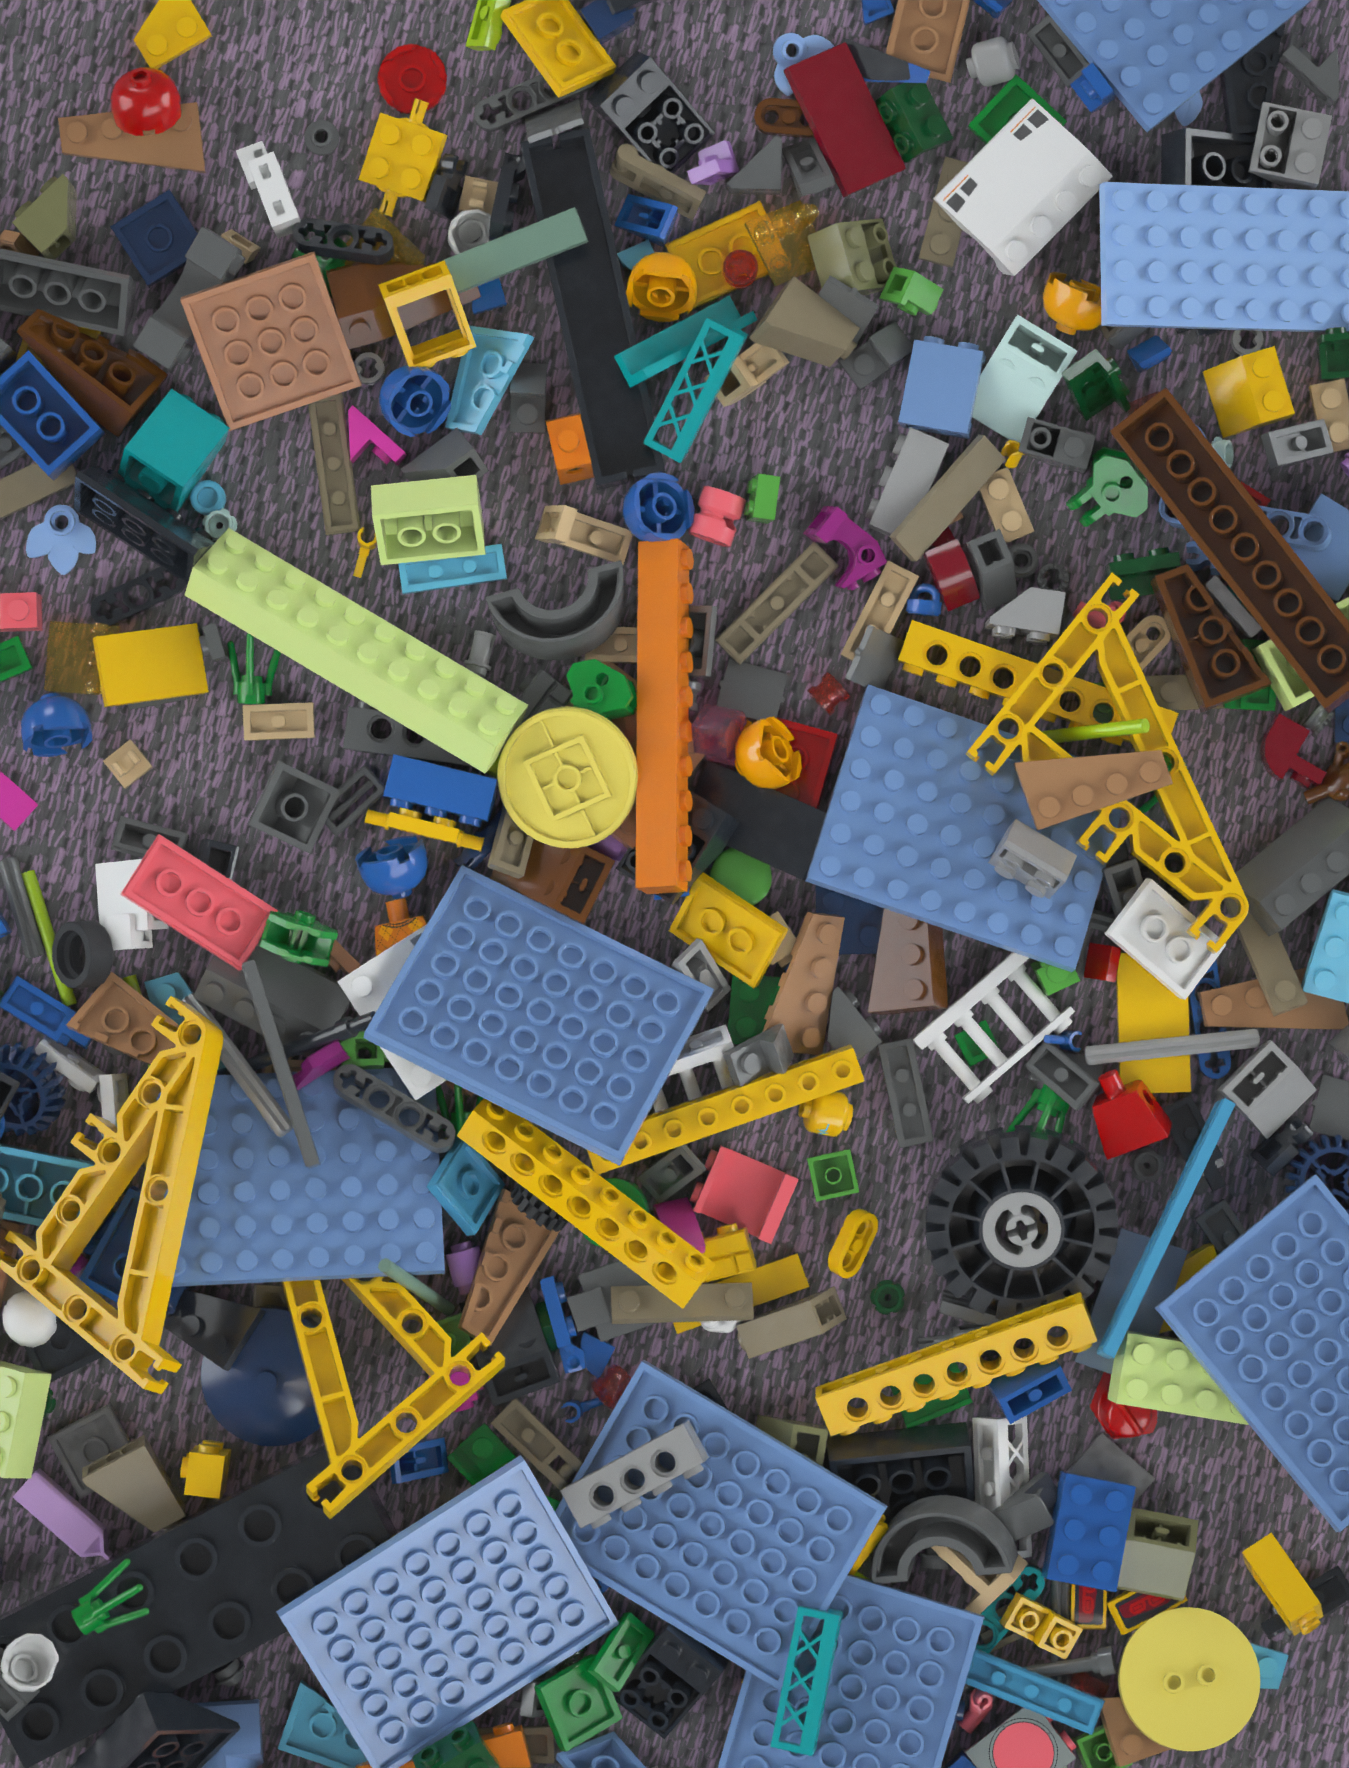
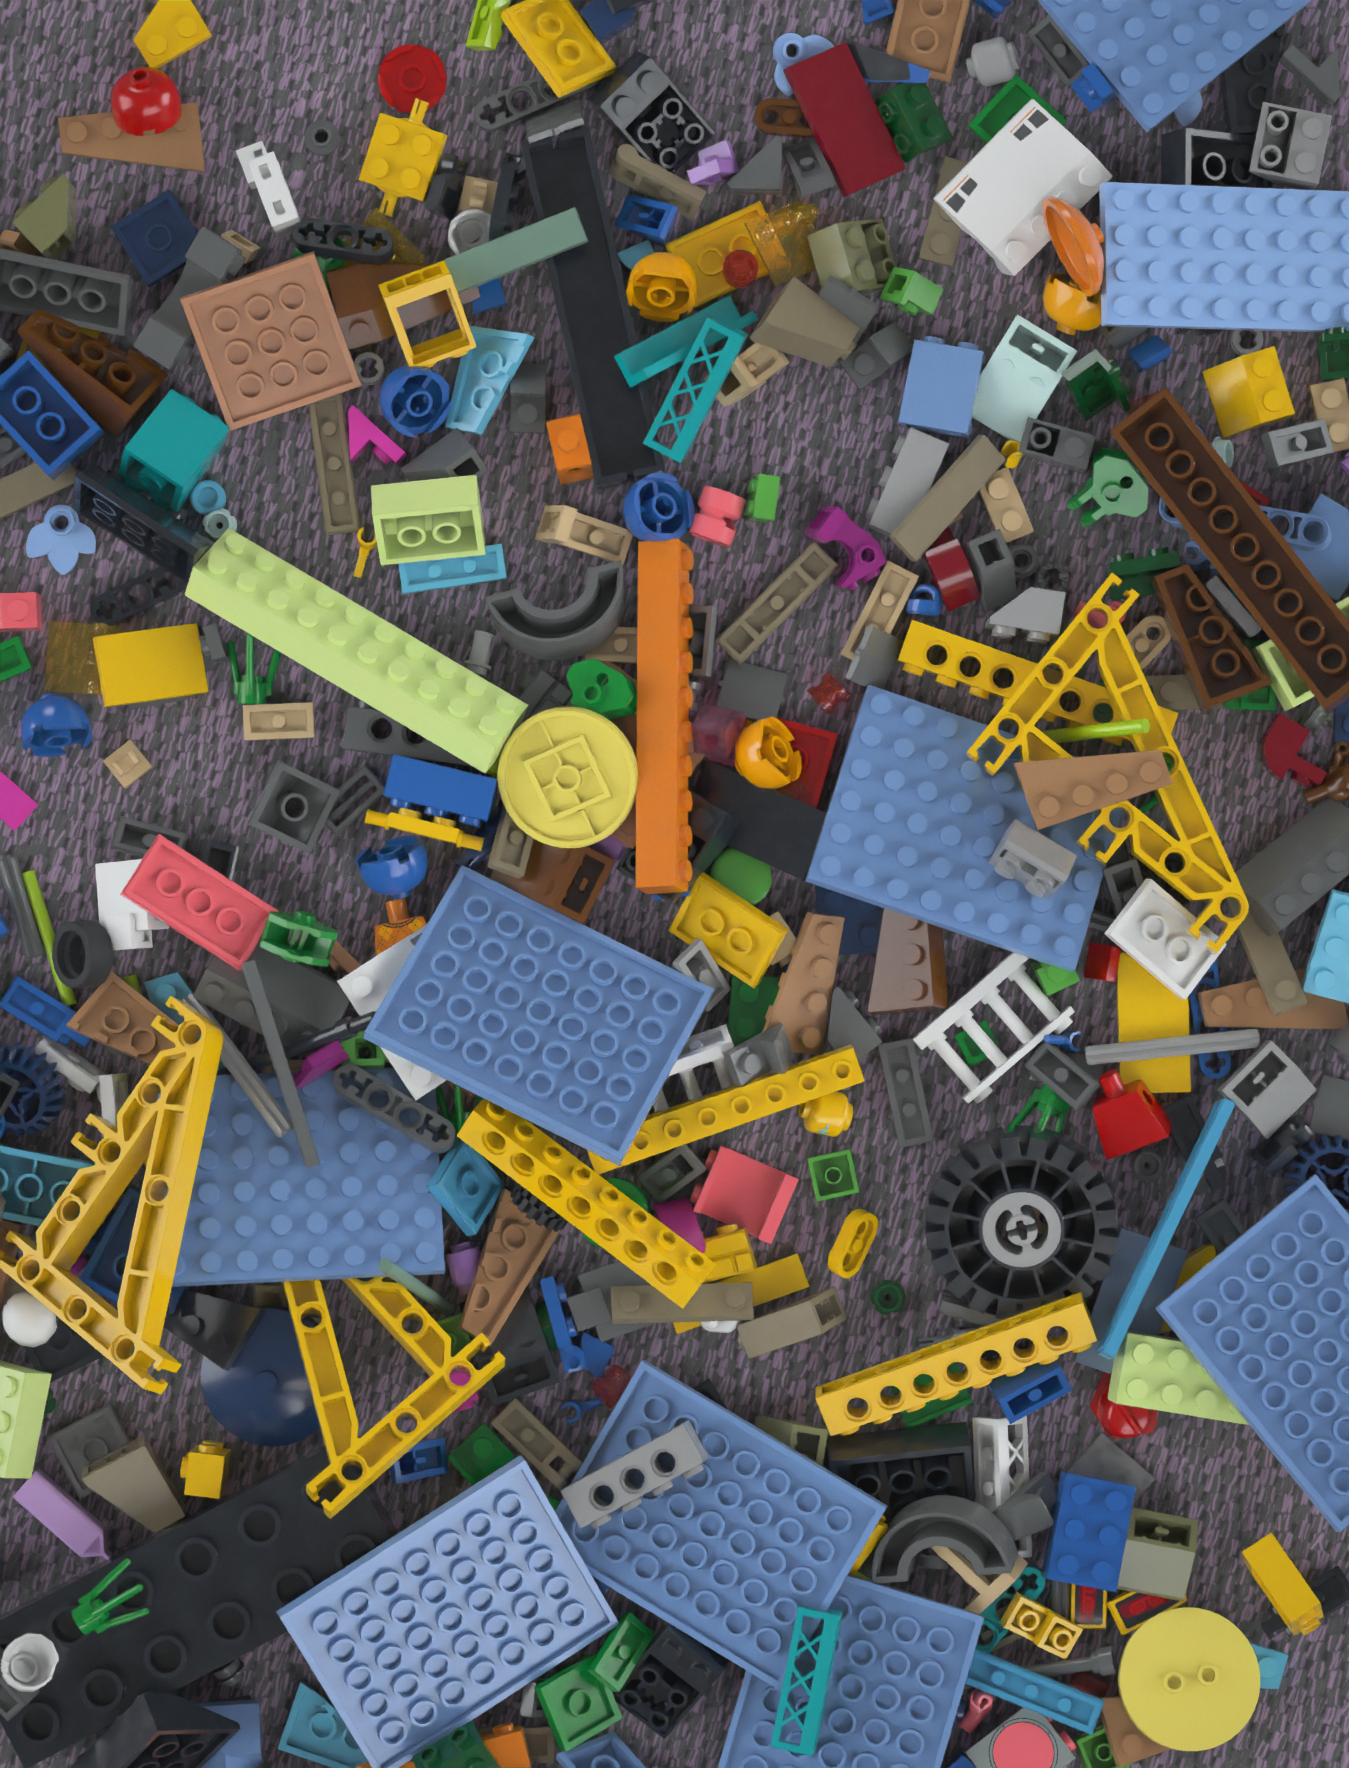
(1075, 243): none -> orange dish

